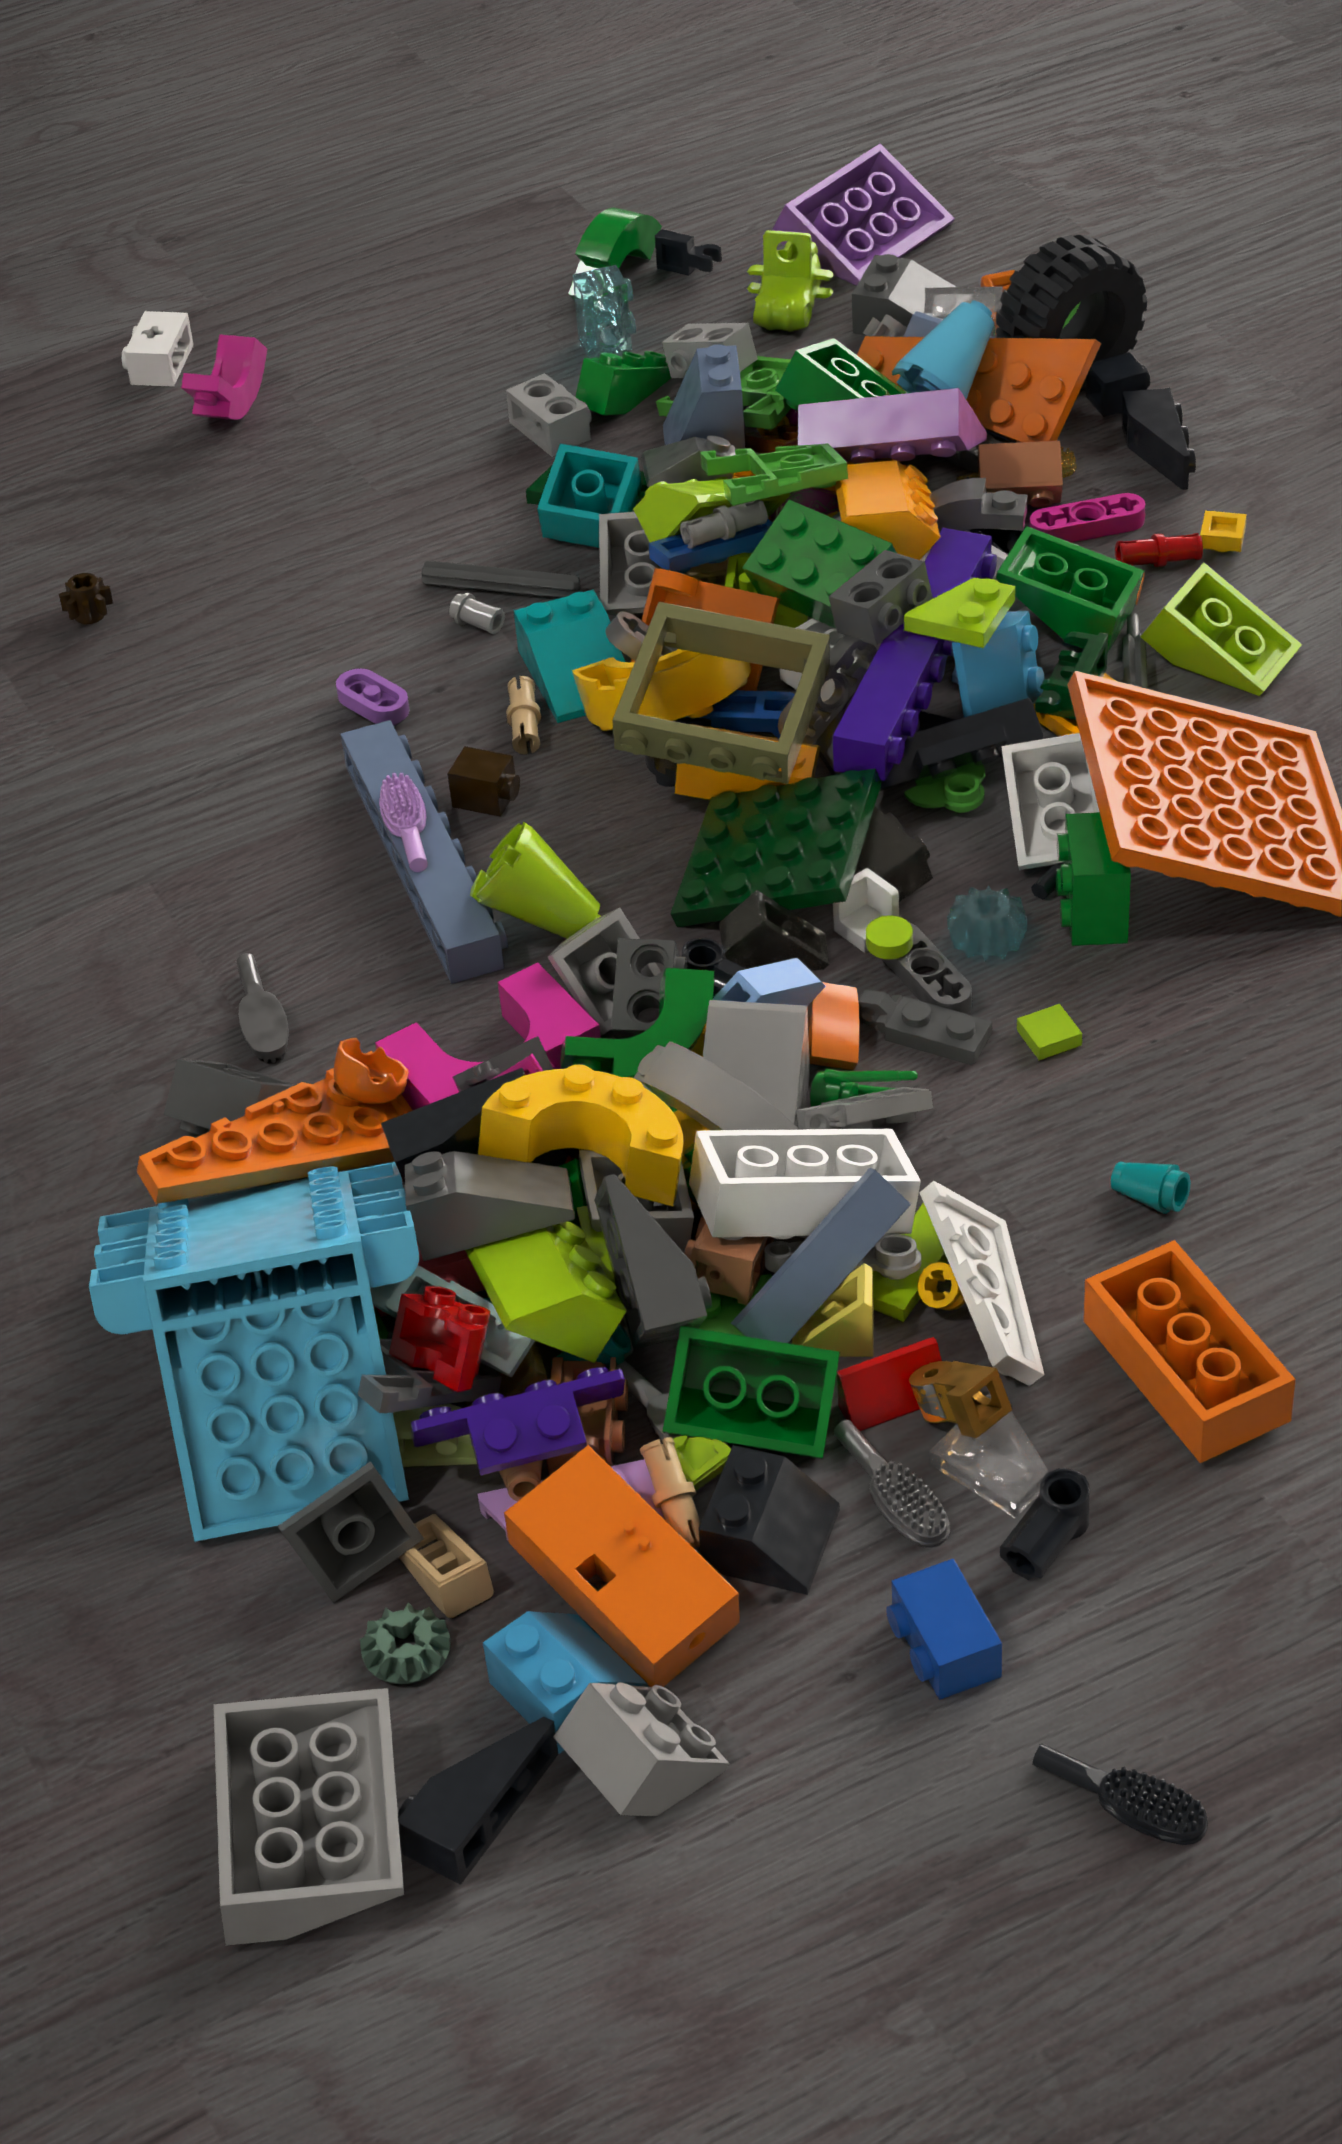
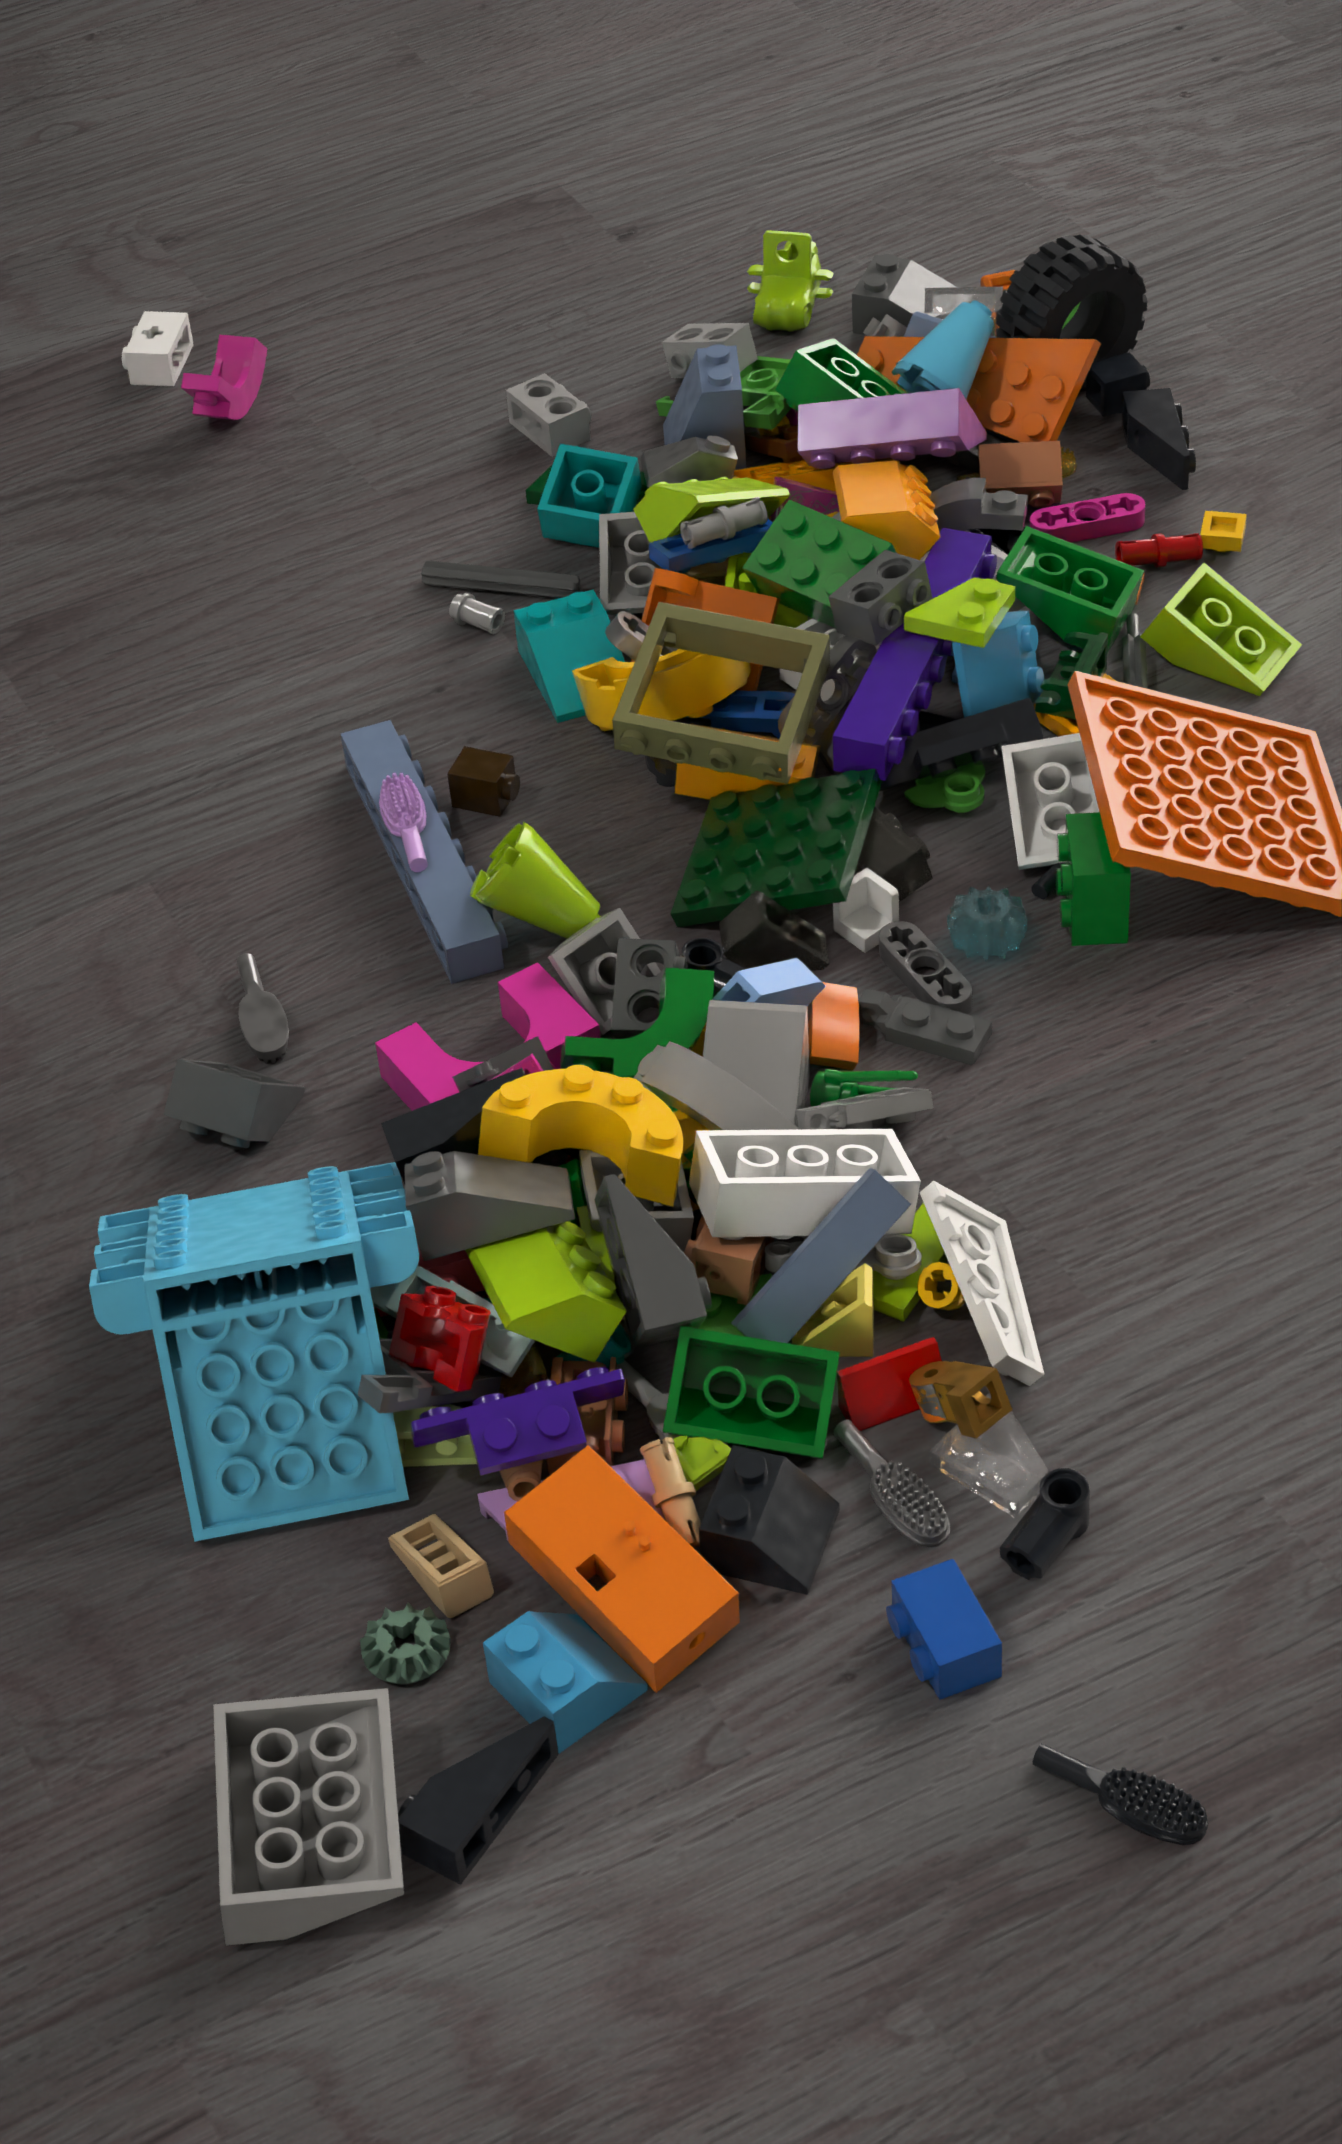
(86, 598): dark brown gear -> none
(273, 1143): orange wing -> none
(351, 1532): dark grey slope -> none
(368, 1077): orange hair -> none
(372, 696): medium lavender plate -> none
(523, 715): tan pin -> none
(598, 312): clear light blue brick -> none
(613, 237): green arch -> none
(620, 383): green slope -> none
(639, 1747): light grey slope -> none
(678, 254): black plate -> none
(776, 472): bright green wing -> none
(864, 213): medium lavender slope -> none
(889, 937): lime tile -> none
(1049, 1031): lime tile -> none
(1154, 1185): teal cone -> none
(1188, 1351): orange brick -> none

